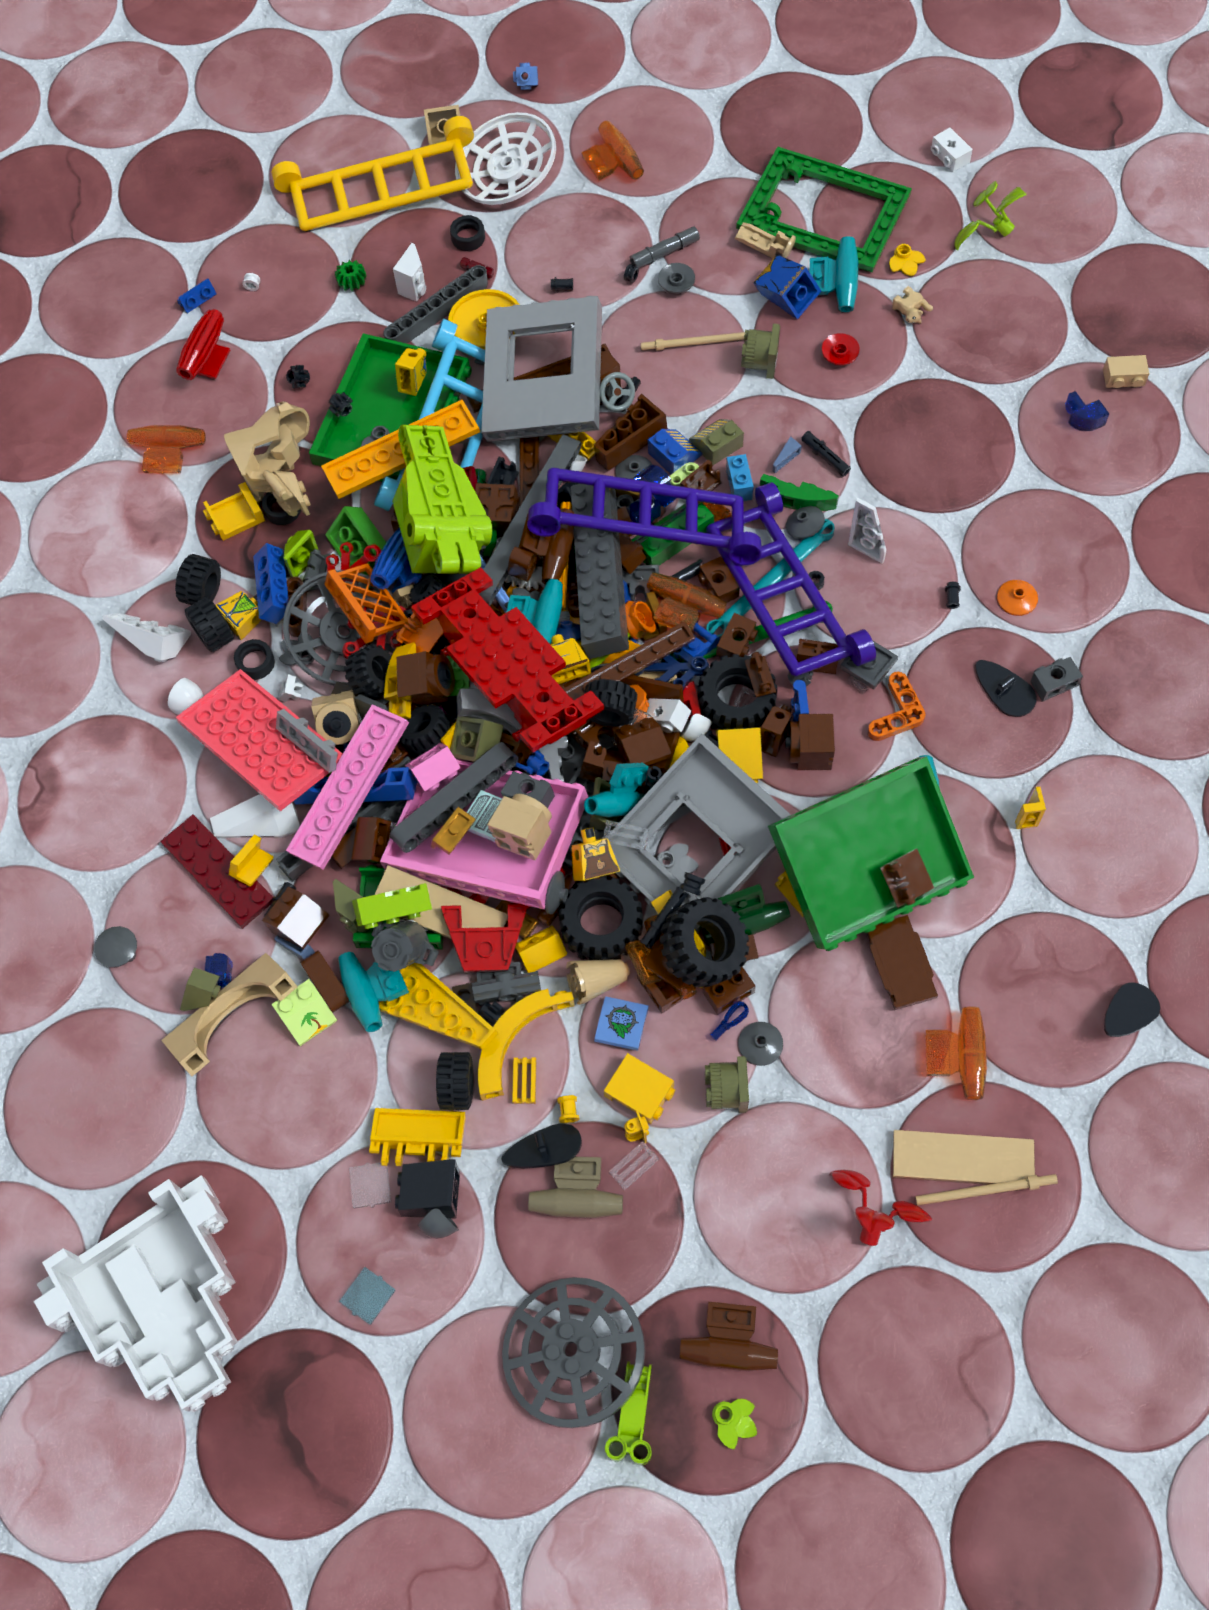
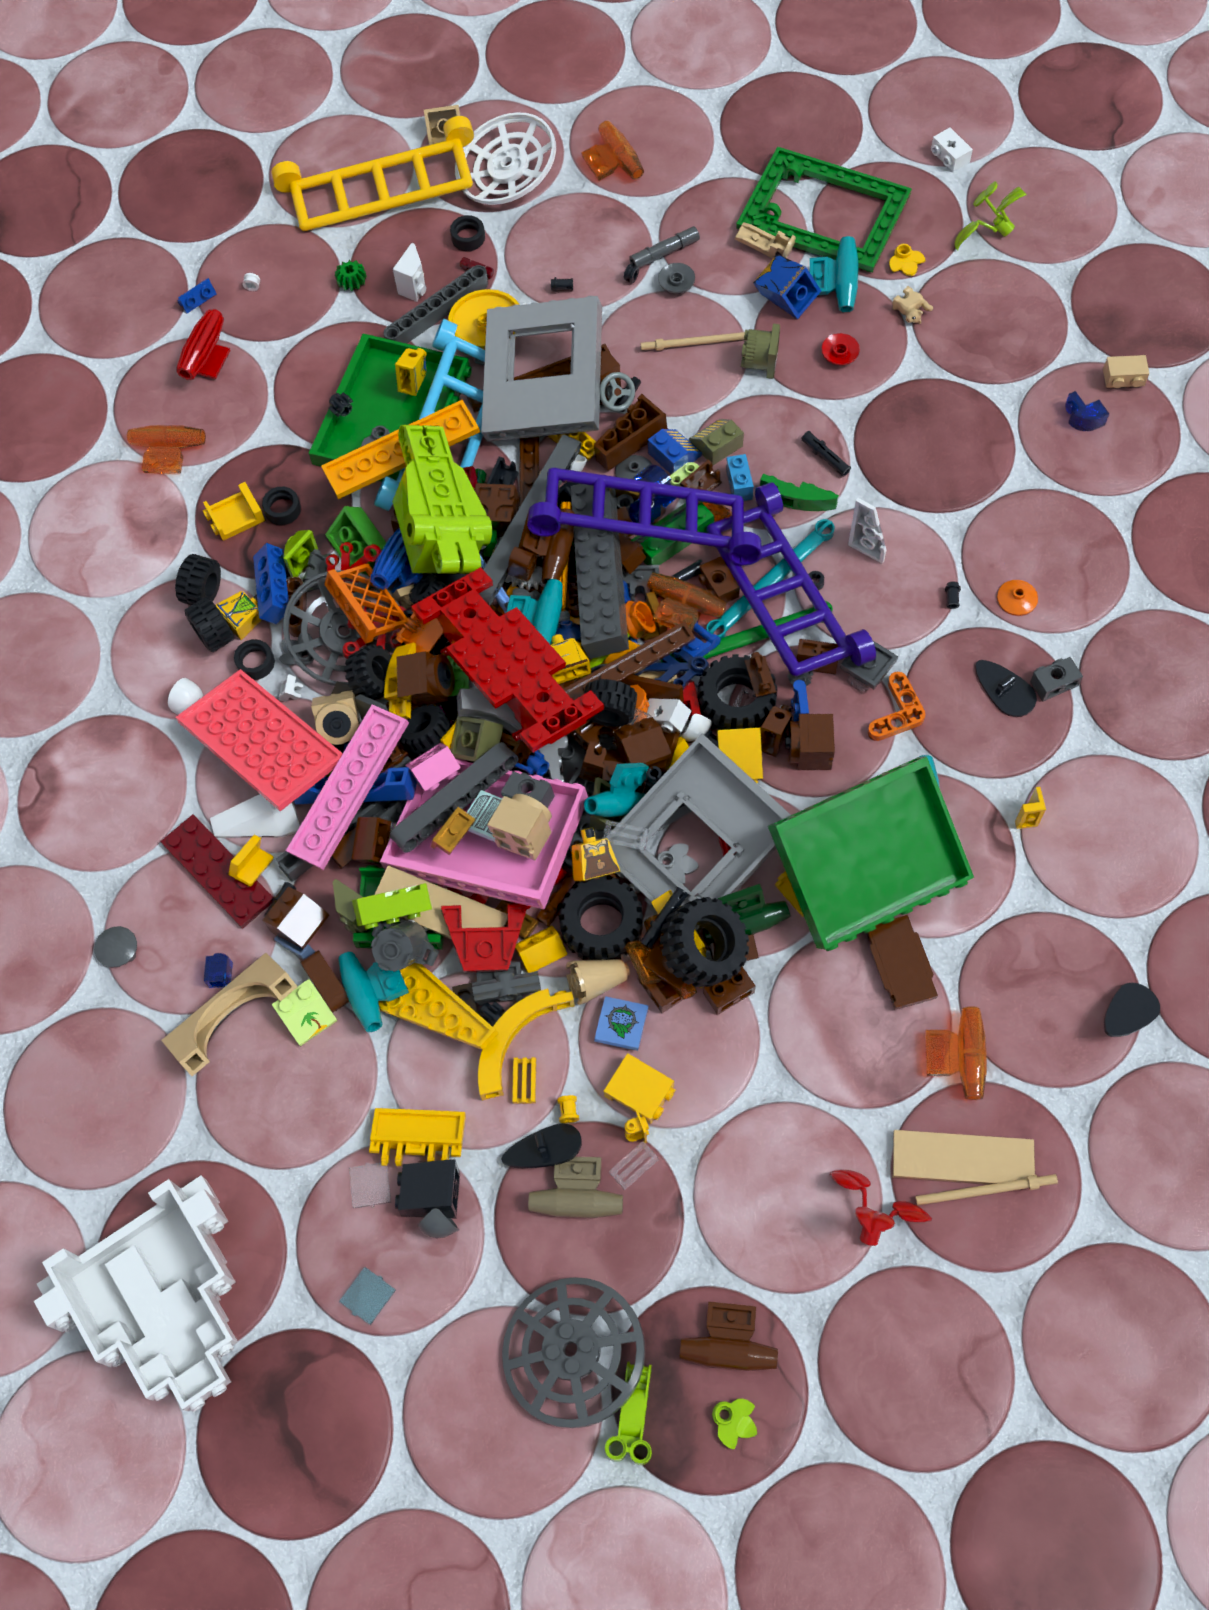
(148, 637): white wedge -> none
(200, 990): olive slope -> none
(268, 472): tan piece -> none
(297, 731): light grey hinge -> none
(298, 376): black gear -> none
(454, 1081): black tyre -> none
(532, 72): medium blue brick -> none
(555, 893): dark grey dish -> none
(692, 883): black wheel -> none
(726, 1026): clear blue piece -> none
(727, 1085): olive piece -> none
(737, 627): reddish brown brick -> none
(756, 1053): dark grey dish -> none
(788, 453): sand blue piece -> none
(805, 522): dark grey dish -> none
(907, 878): reddish brown hinge -> none

